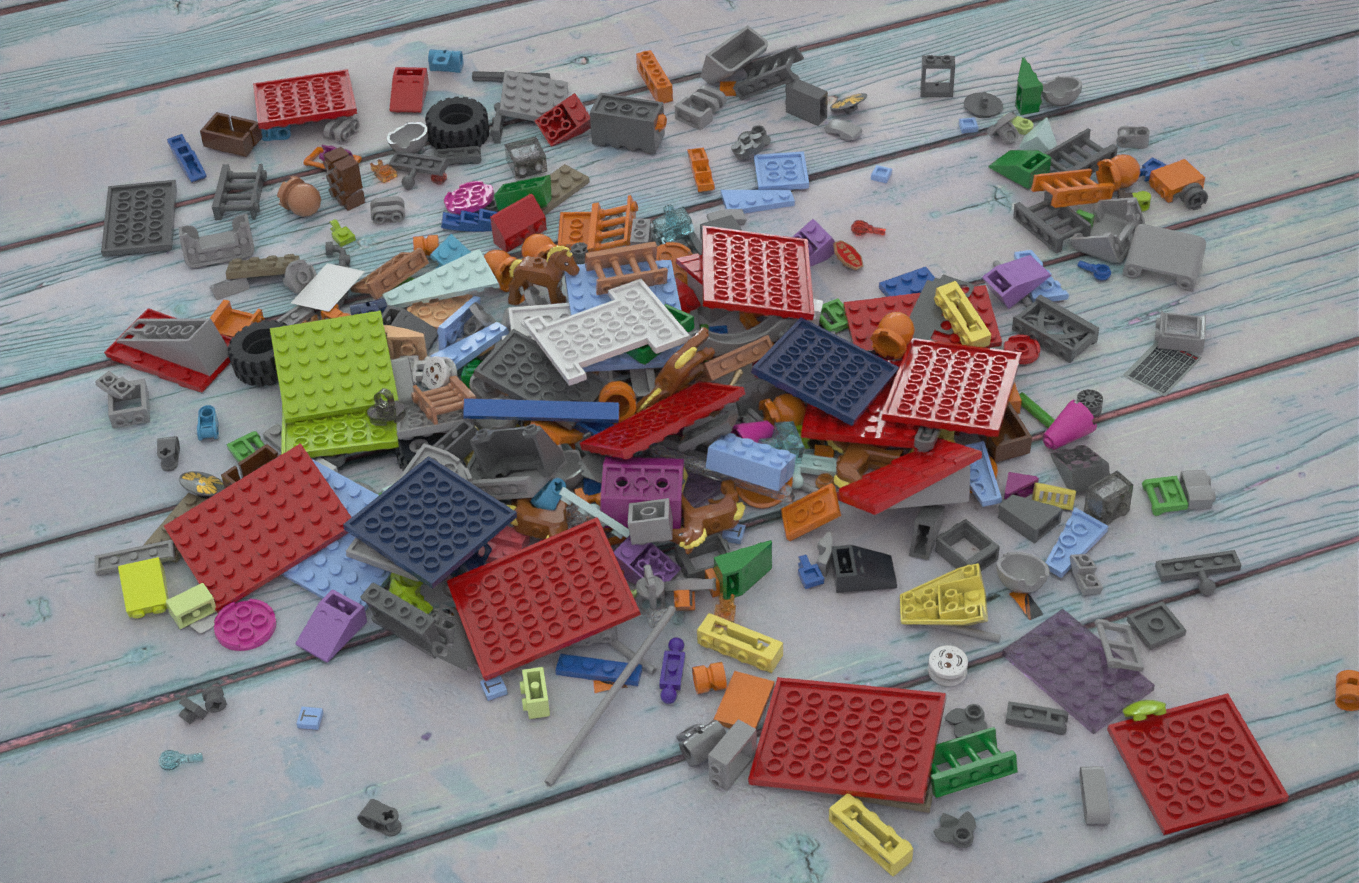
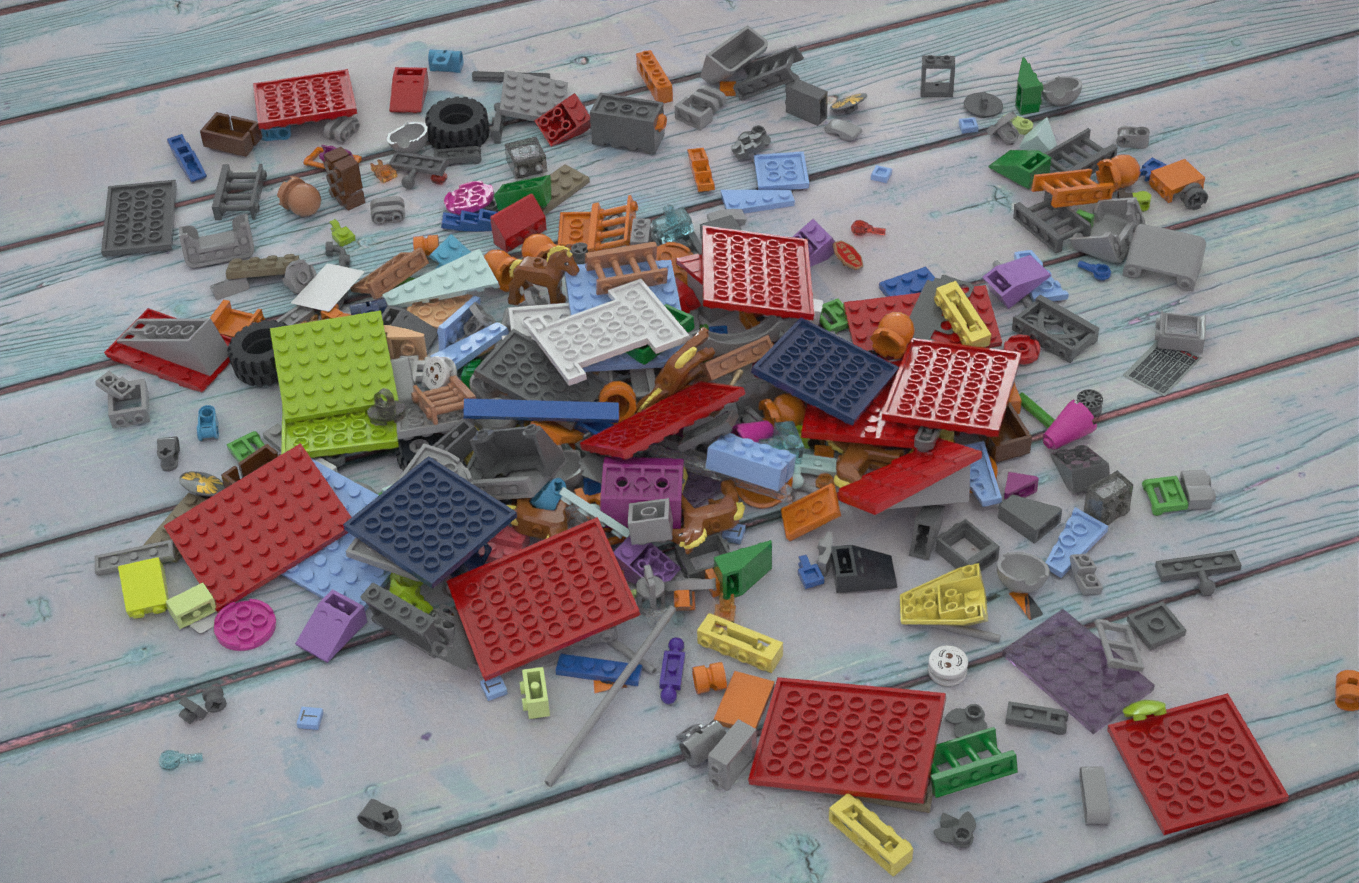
(1049, 488): light yellow slope -> none

